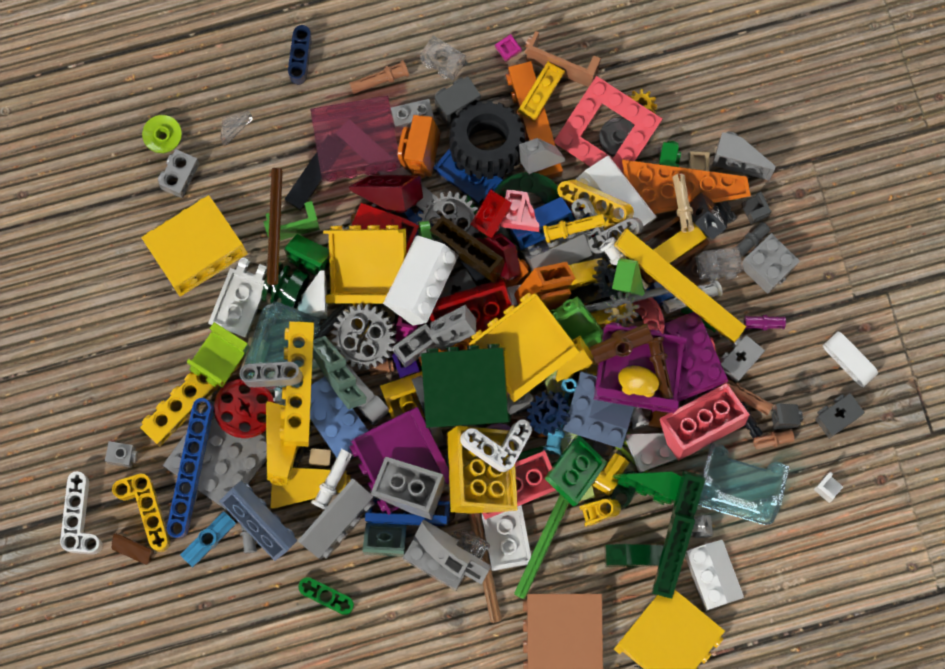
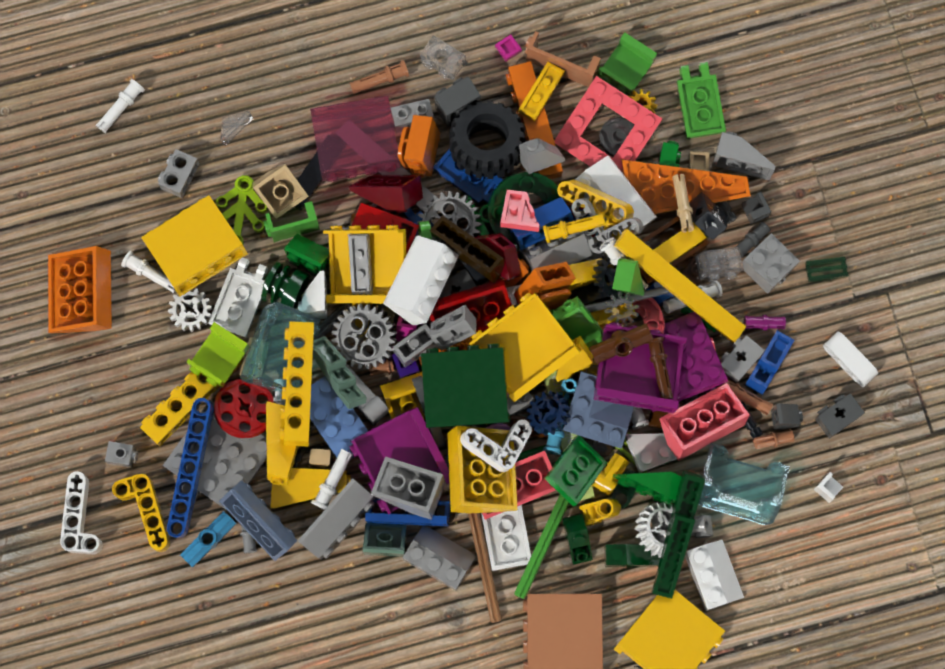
(79, 290): none -> orange slope
(125, 98): none -> white pin
(131, 549): reddish brown slope -> none
(143, 268): none -> white pin
(161, 125): lime dish -> none
(185, 315): none -> white gear
(241, 208): none -> lime plant
(274, 226): reddish brown axle -> none
(279, 190): none -> tan slope
(279, 379): light grey beam -> none
(302, 63): dark blue beam -> none
(314, 584): green beam -> none
(360, 263): none -> light grey tile
(449, 555): light grey slope -> none
(471, 543): clear piece -> none
(491, 214): red plate -> none
(577, 539): none -> dark green slope
(627, 64): none -> bright green panel
(638, 381): yellow dish -> none
(654, 538): none -> white gear
(700, 103): none -> bright green tile
(769, 362): none -> blue slope
(843, 267): none -> clear green tile

